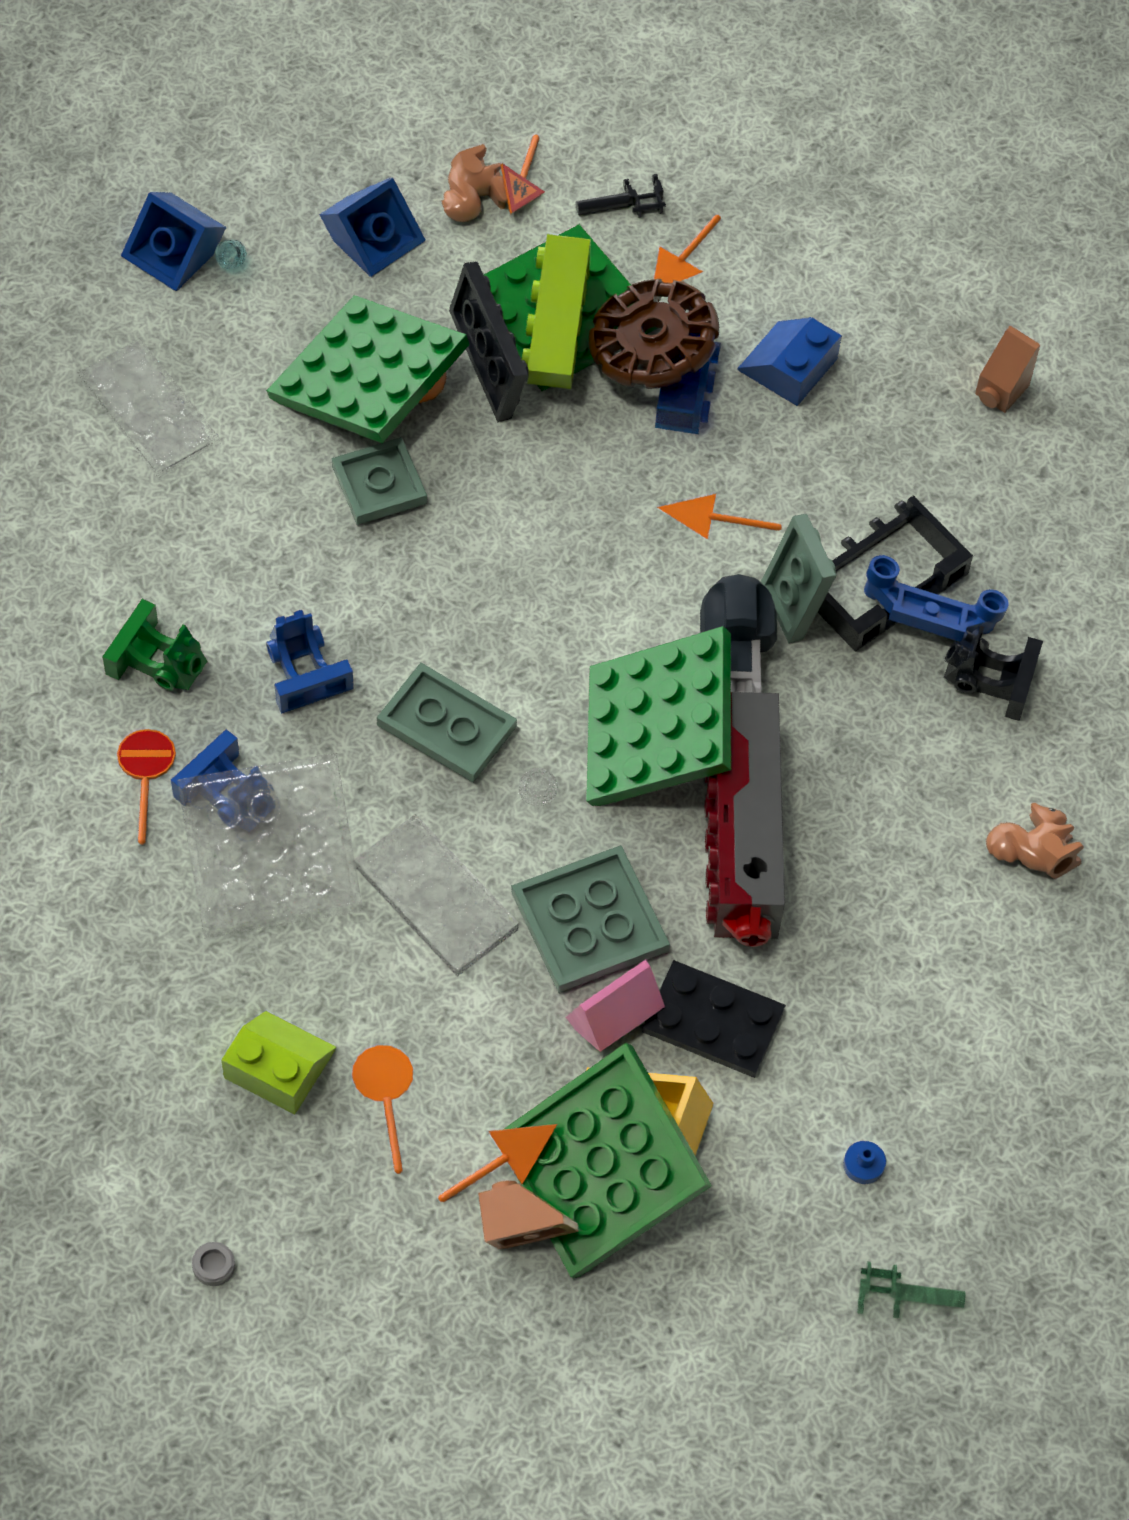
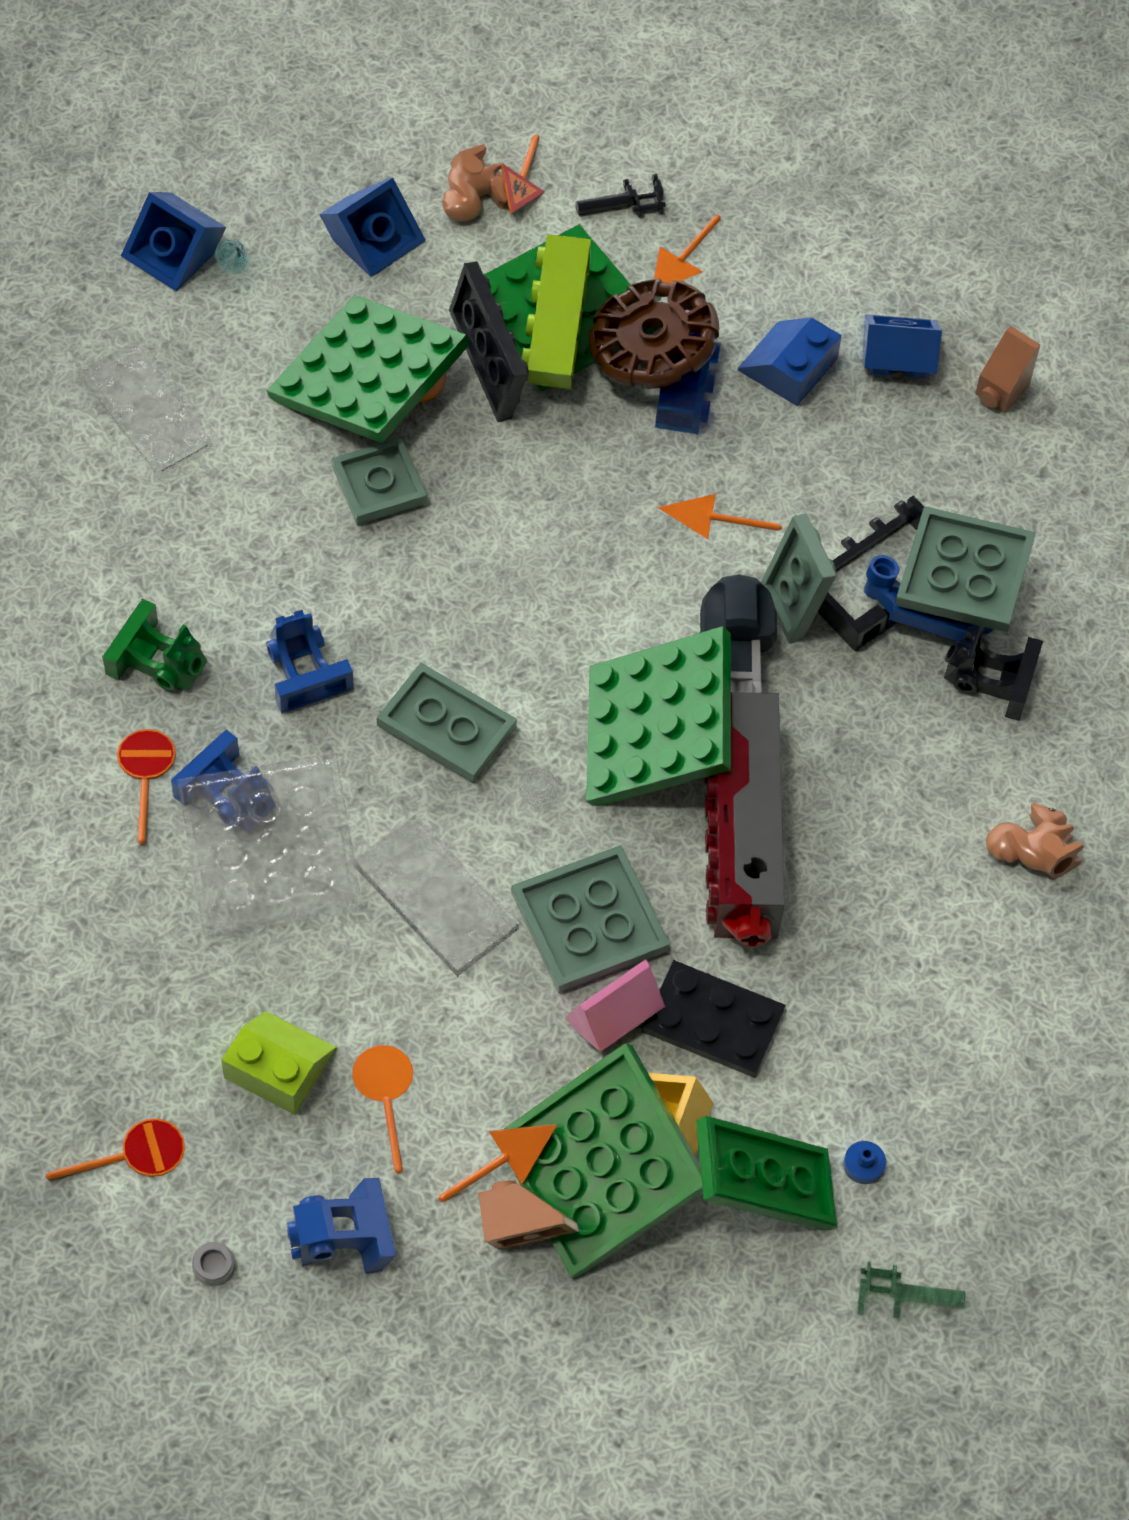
(148, 1148): none -> piece
(316, 1235): none -> blue tile
(765, 1174): none -> green tile
(901, 345): none -> blue slope
(965, 569): none -> sand green plate

